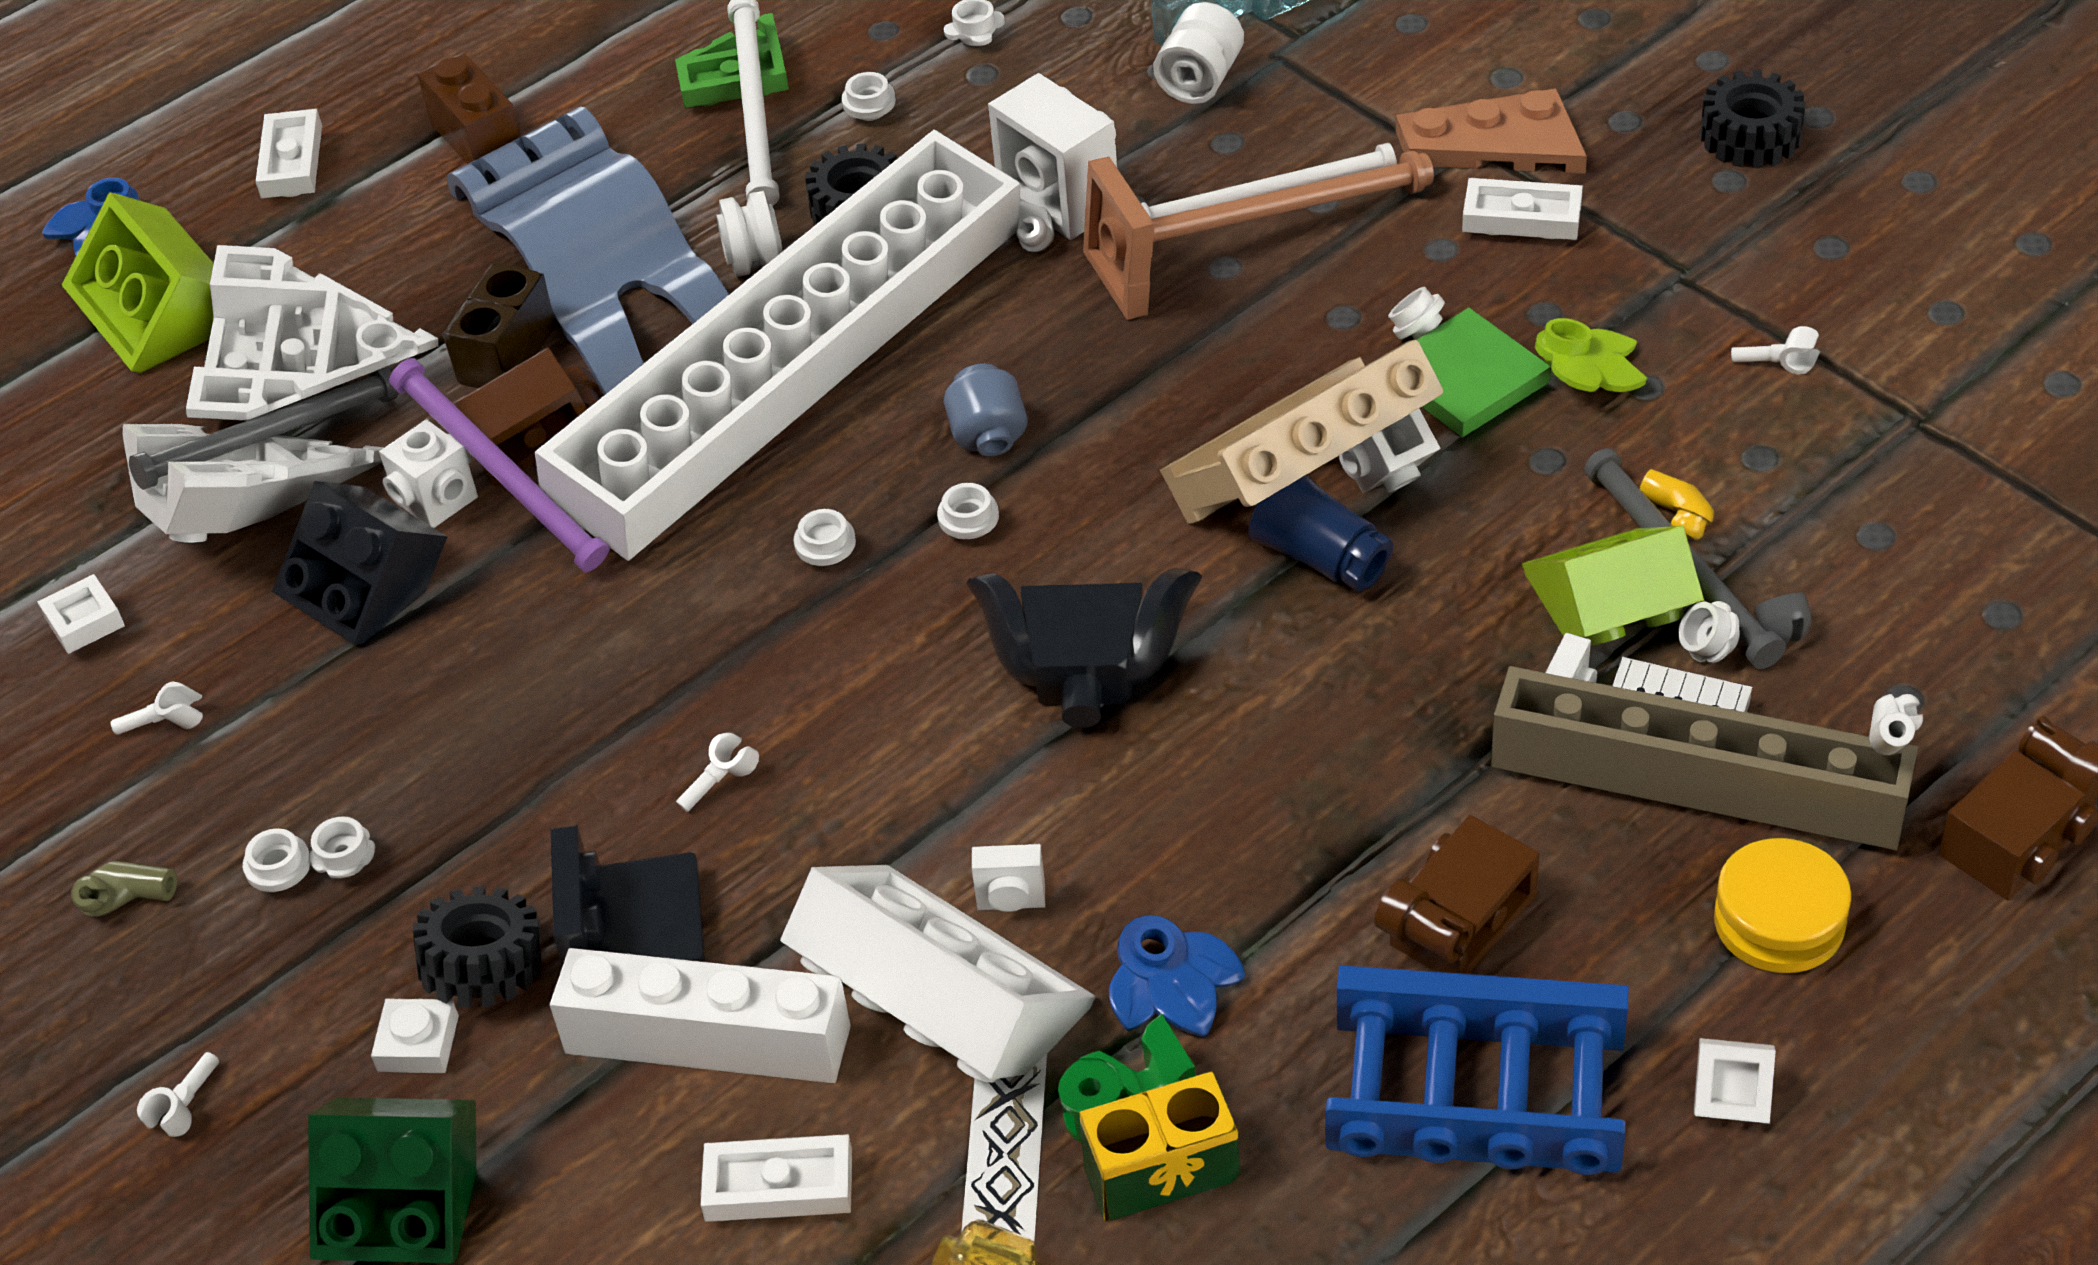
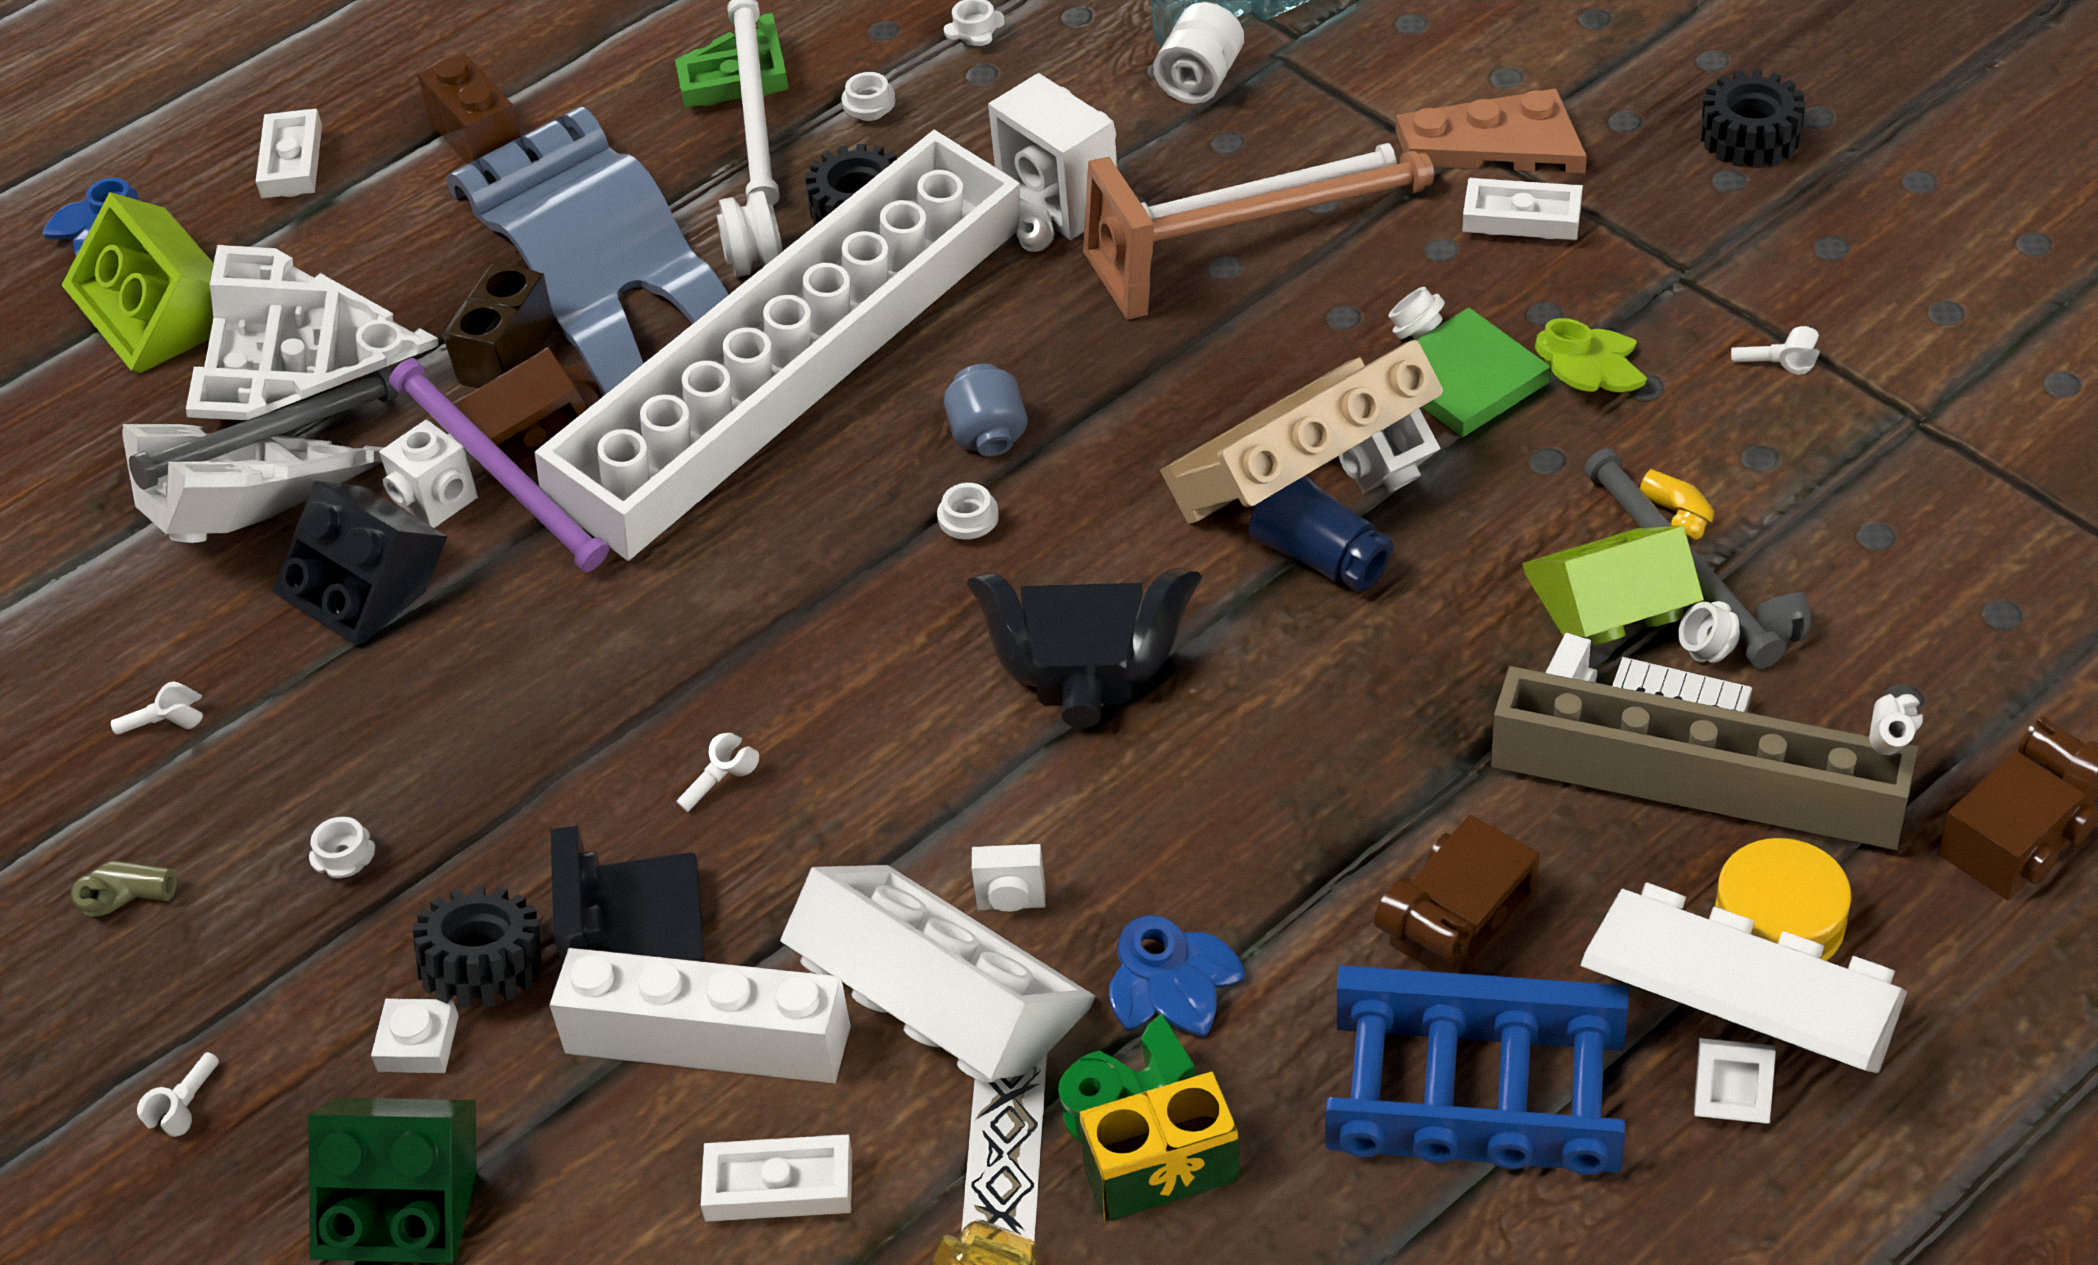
(81, 613): white plate -> none
(275, 860): white plate -> none
(824, 537): white plate -> none
(1748, 979): none -> white slope

